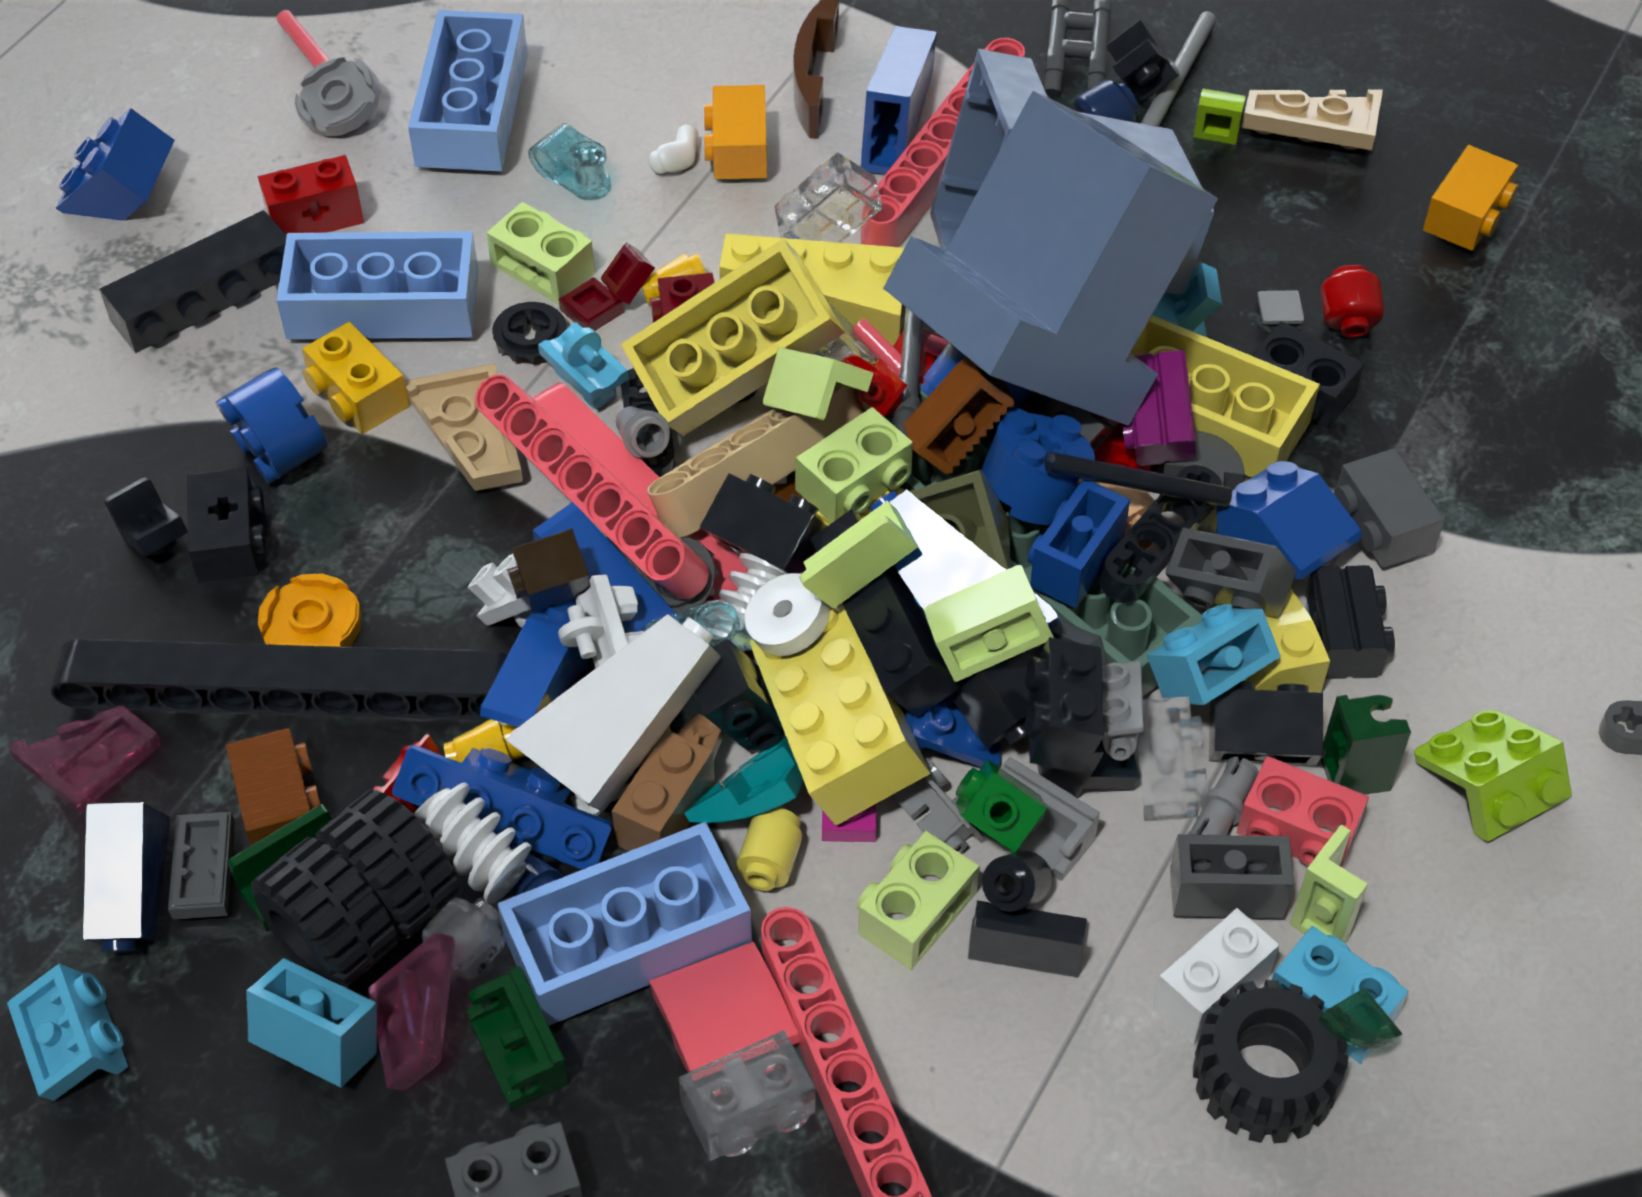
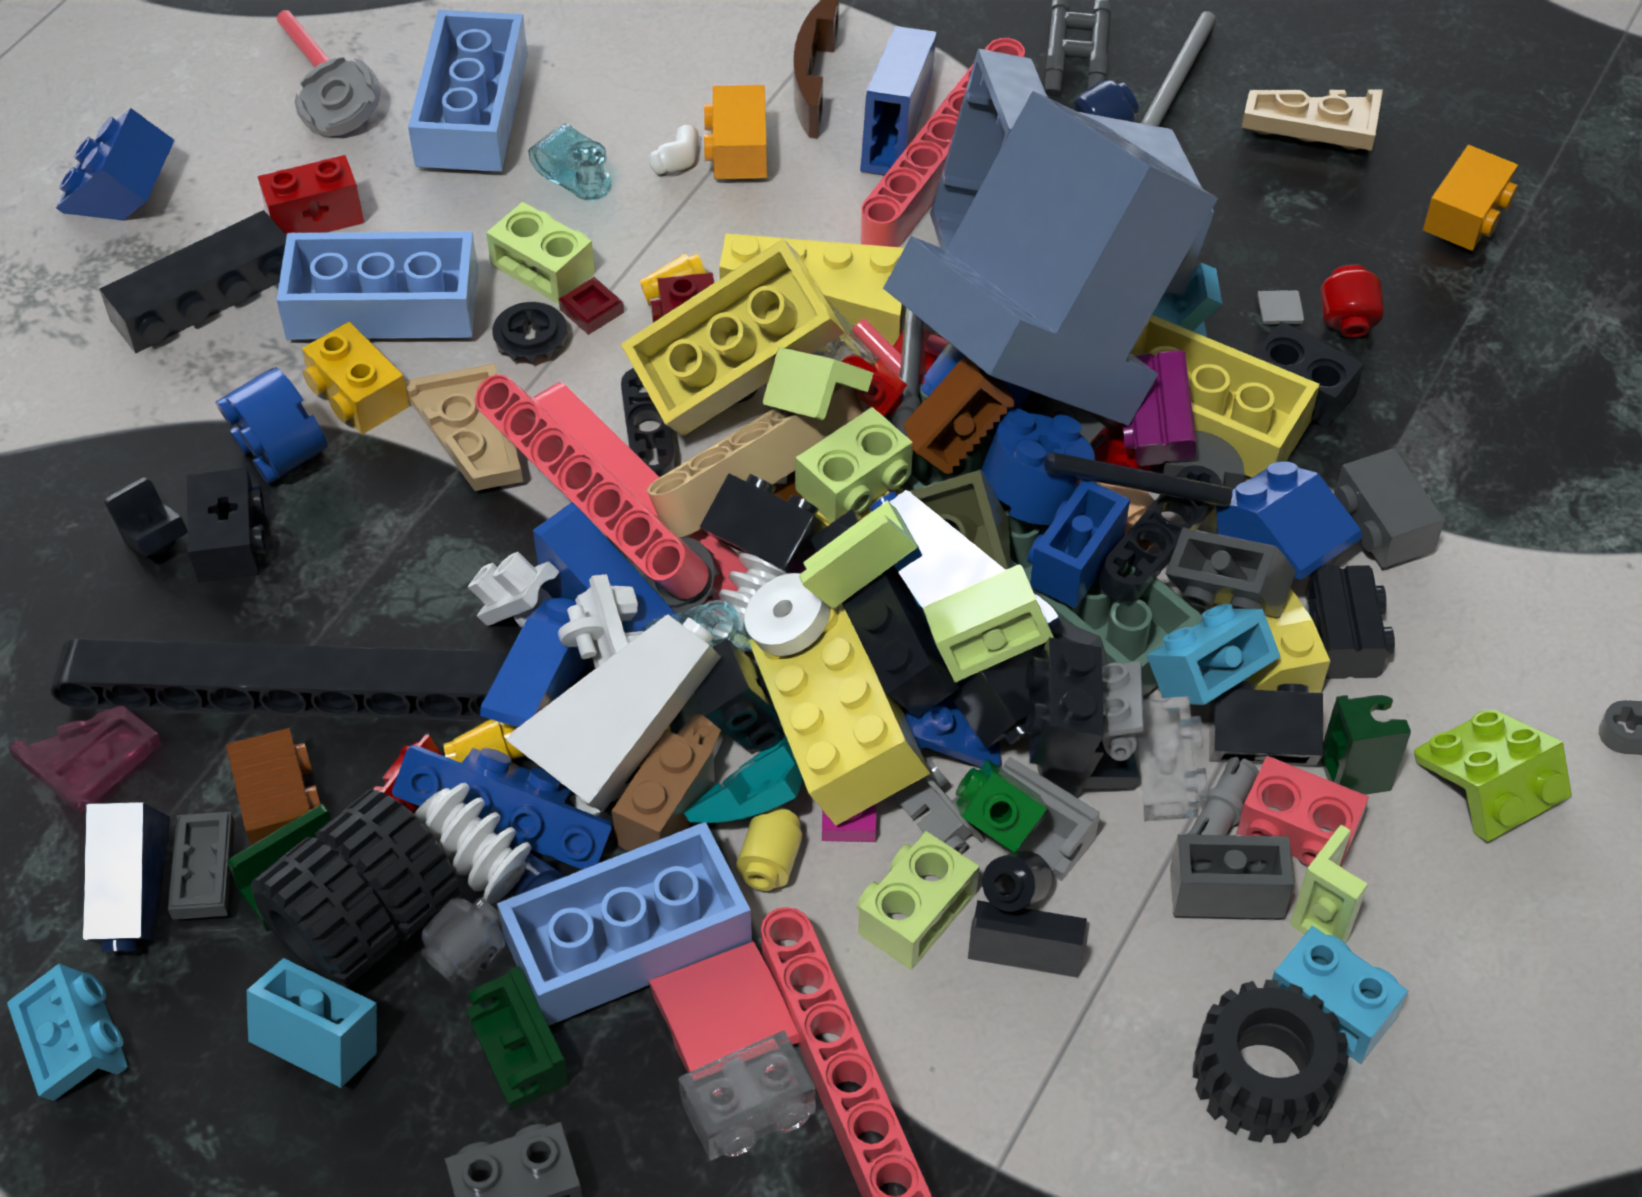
(310, 613): light orange tile -> none
(414, 1011): clear pink wing -> none
(549, 571): dark brown brick -> none
(585, 364): medium azure hips -> none
(627, 273): dark red tile -> none
(643, 431): light grey cone -> none
(829, 202): clear brick -> none
(1142, 60): black brick -> none
(1219, 116): lime brick -> none
(1220, 961): white brick -> none
(1361, 1022): clear green tile -> none

